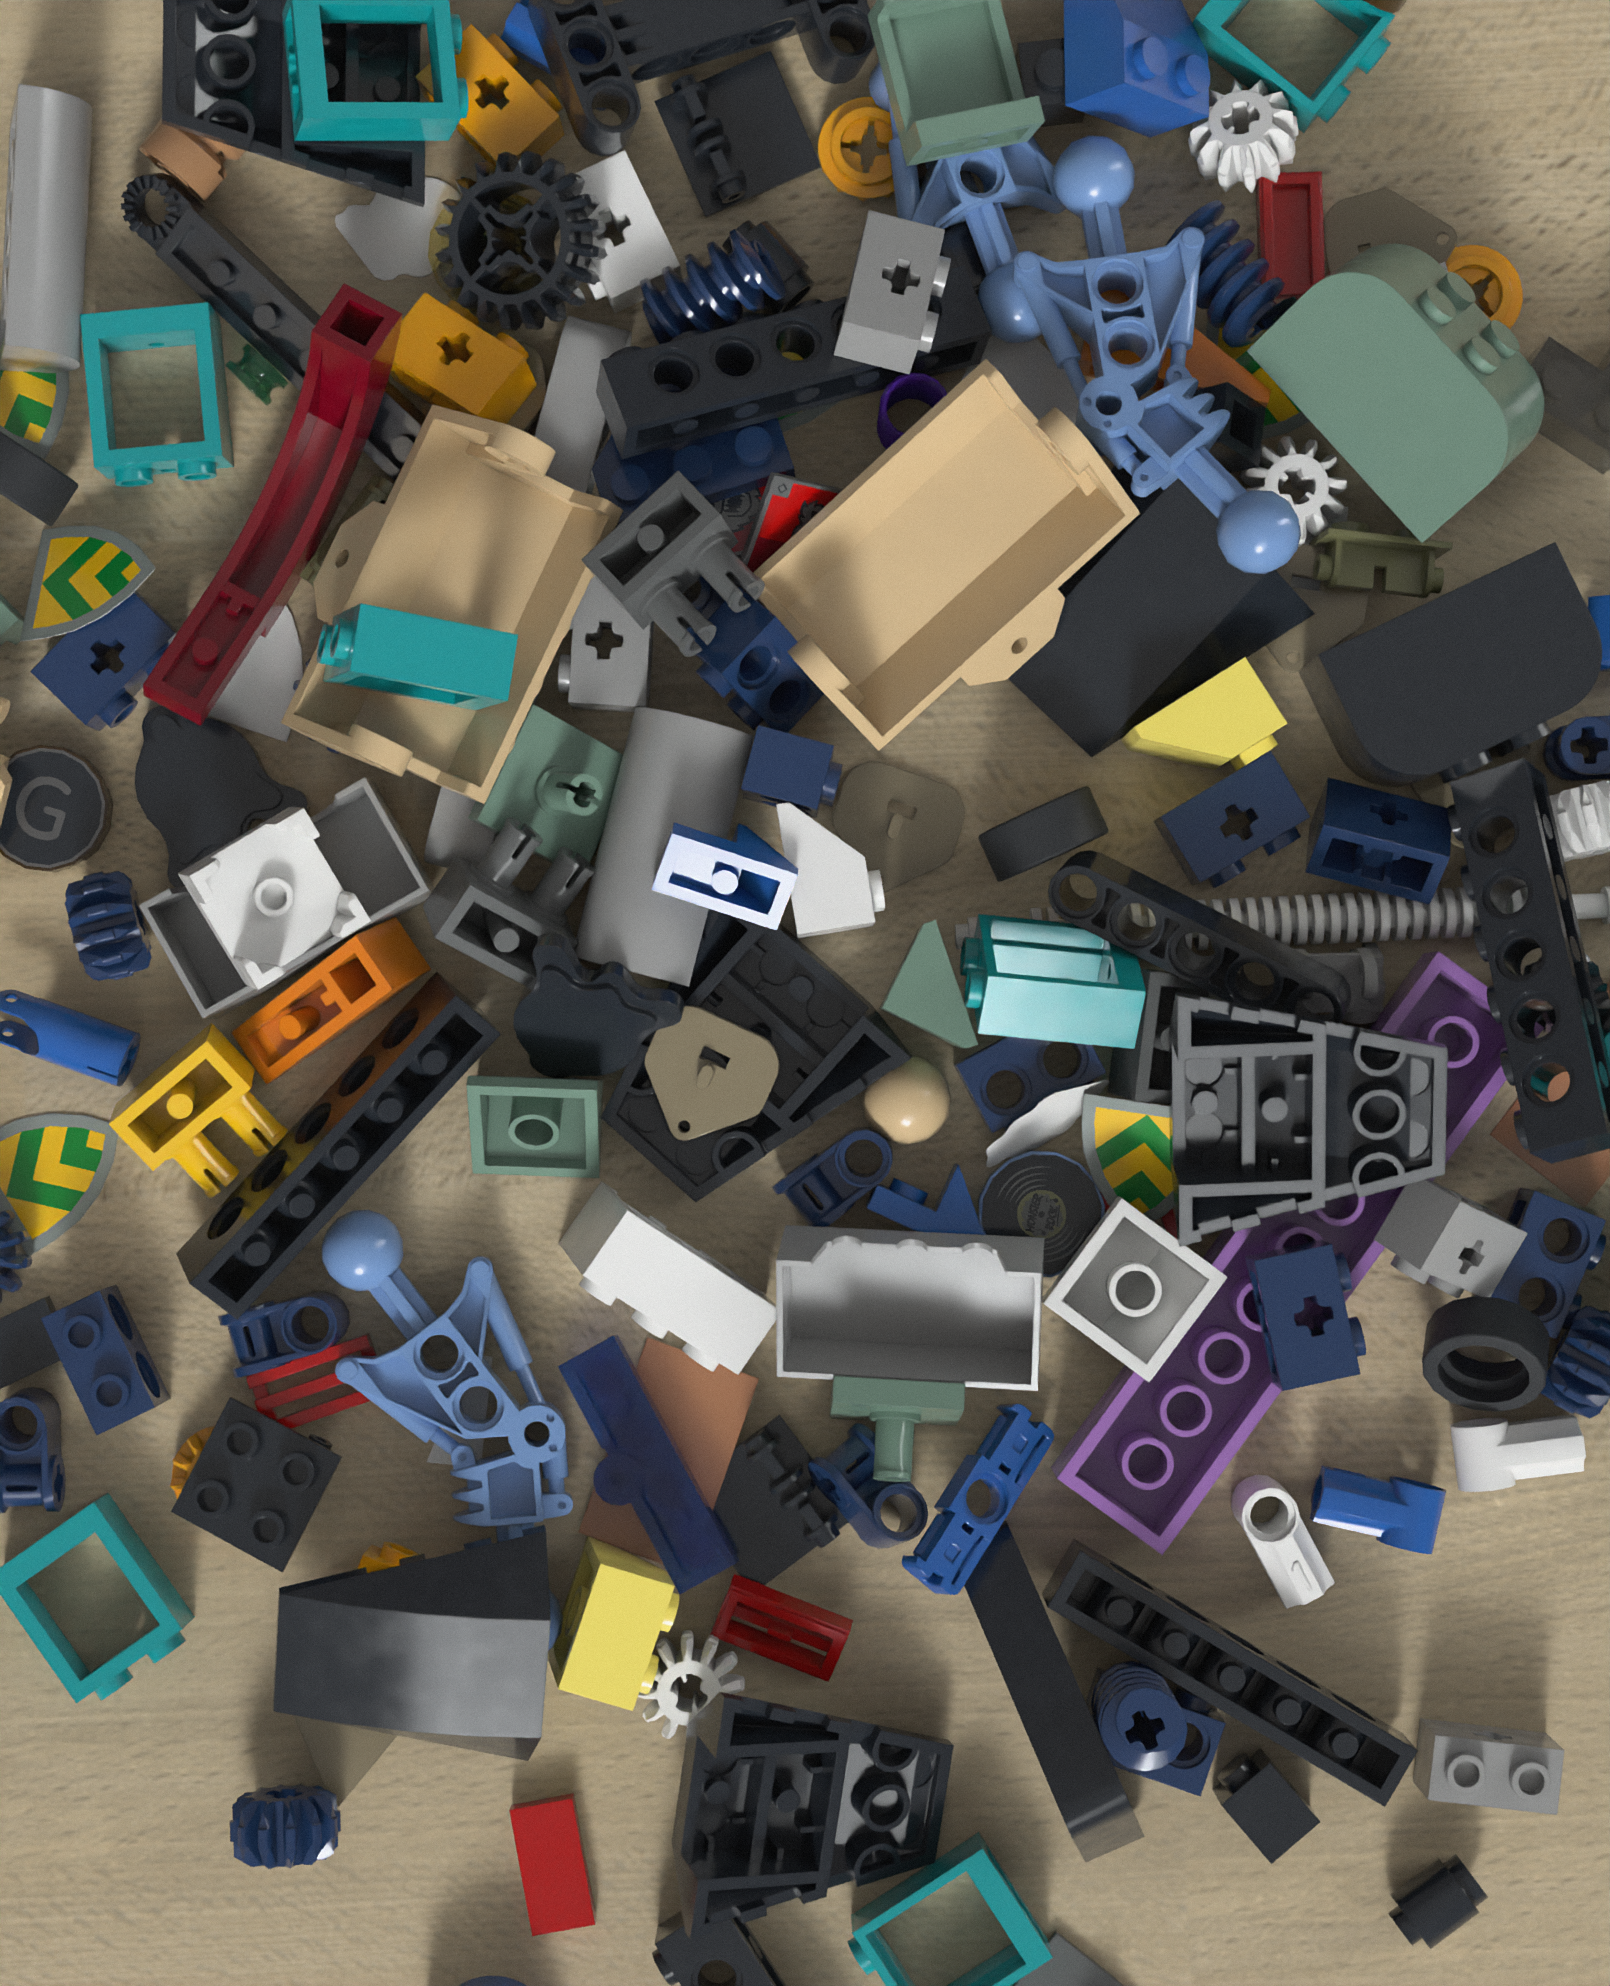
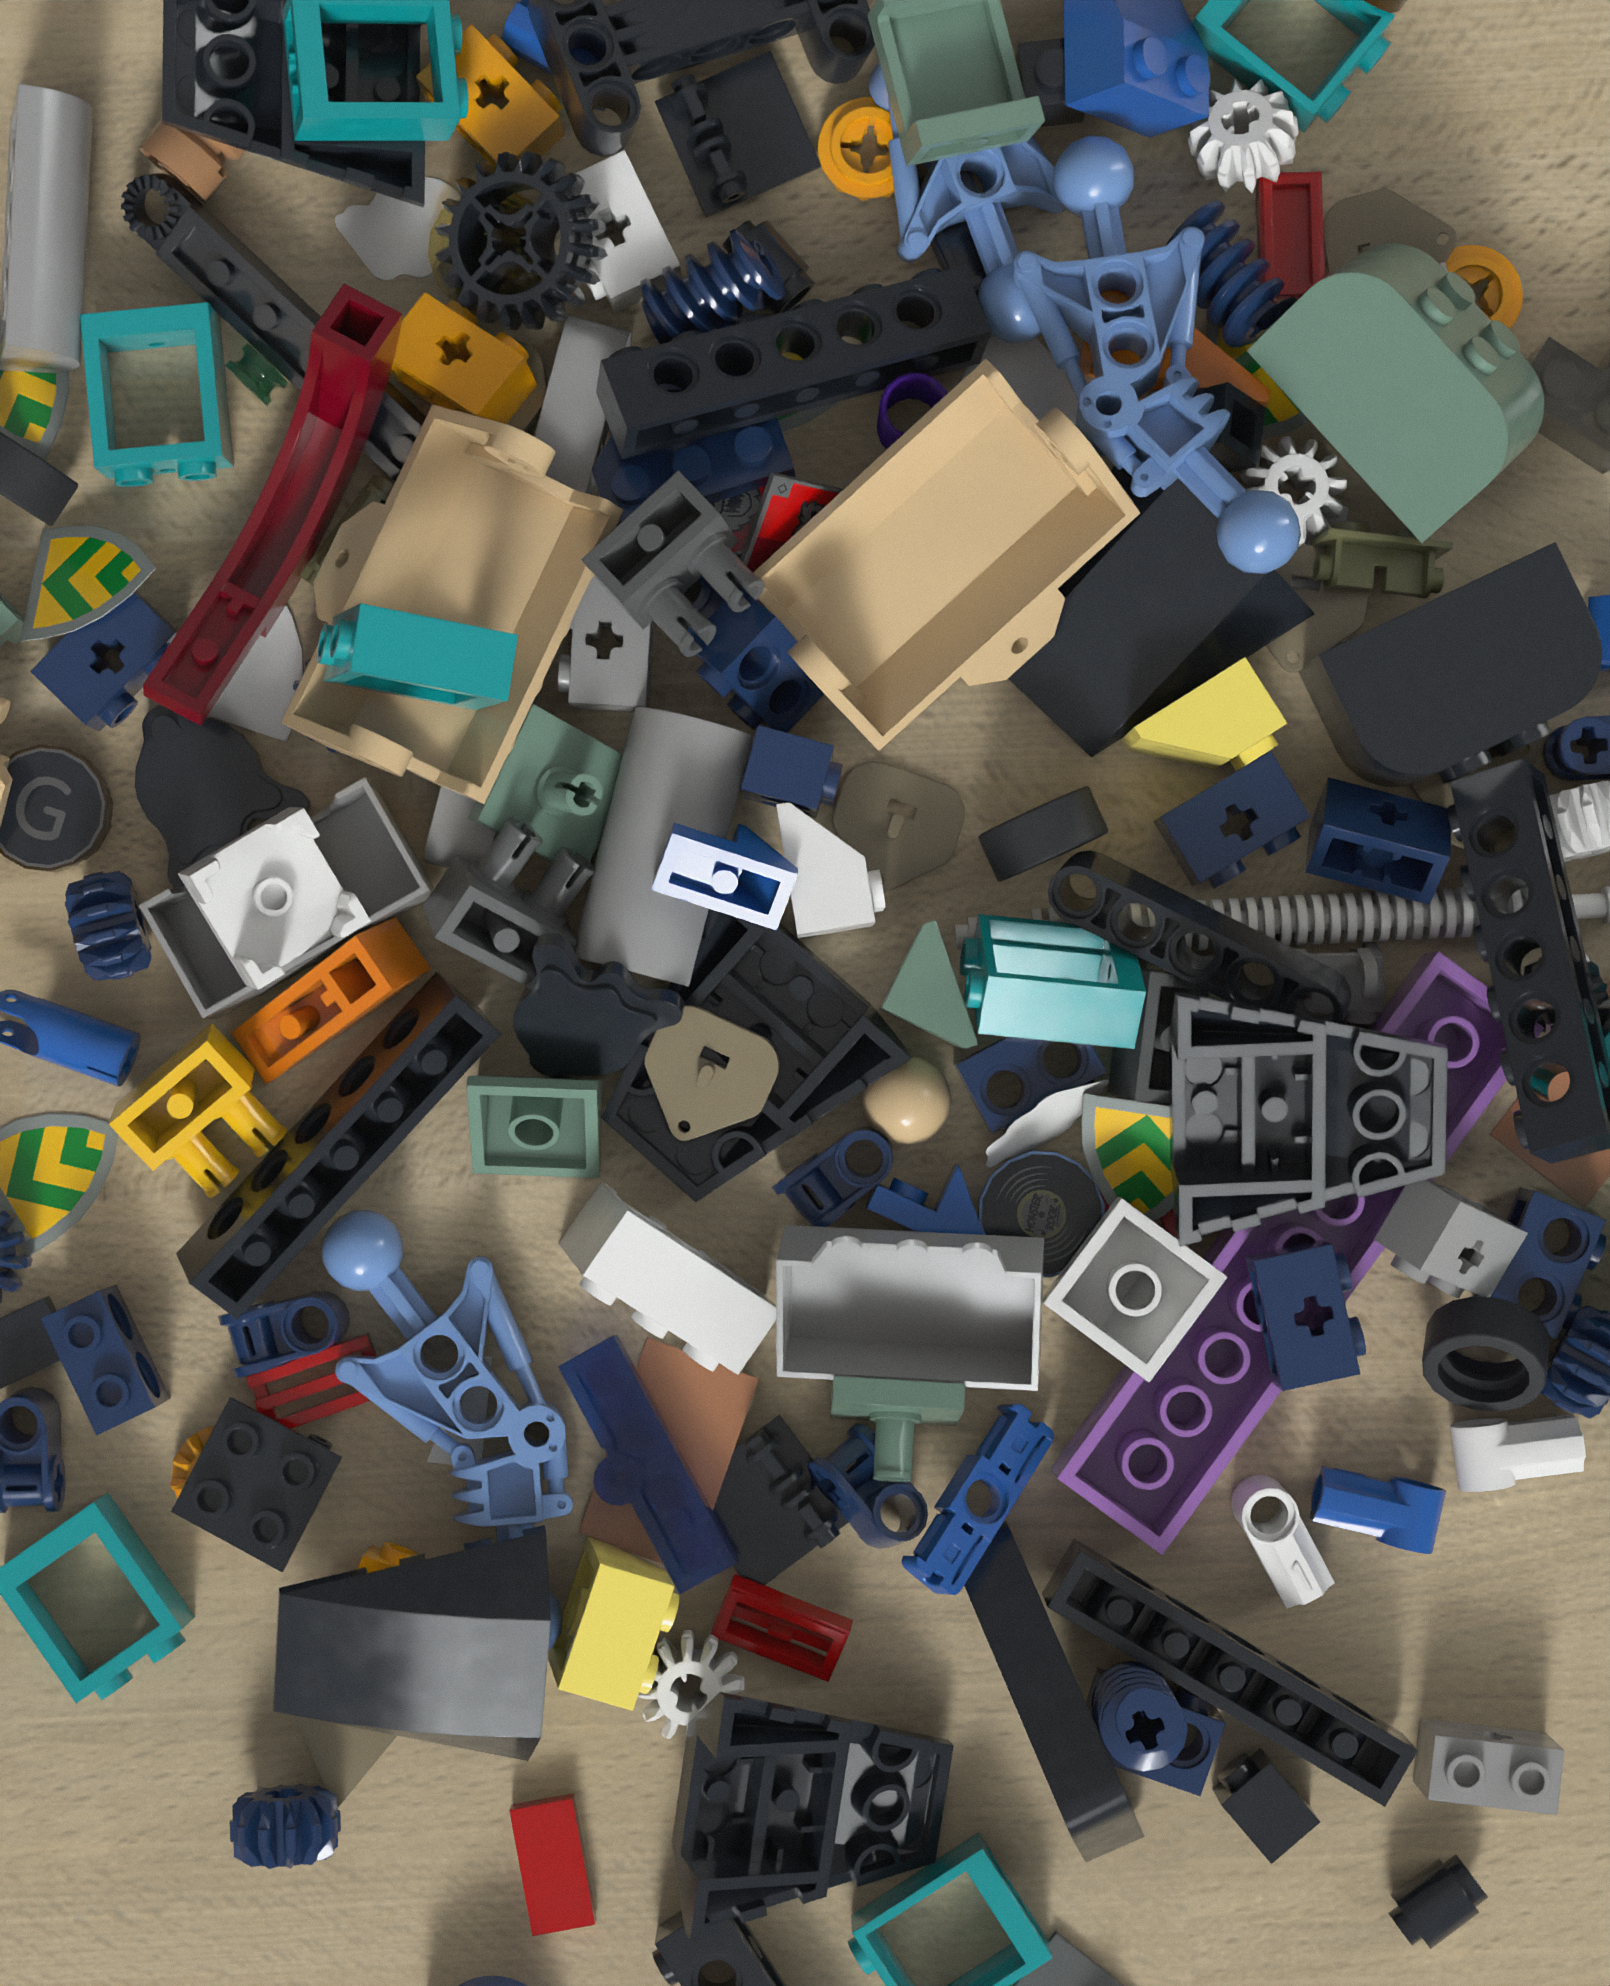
(891, 292): light grey brick -> none

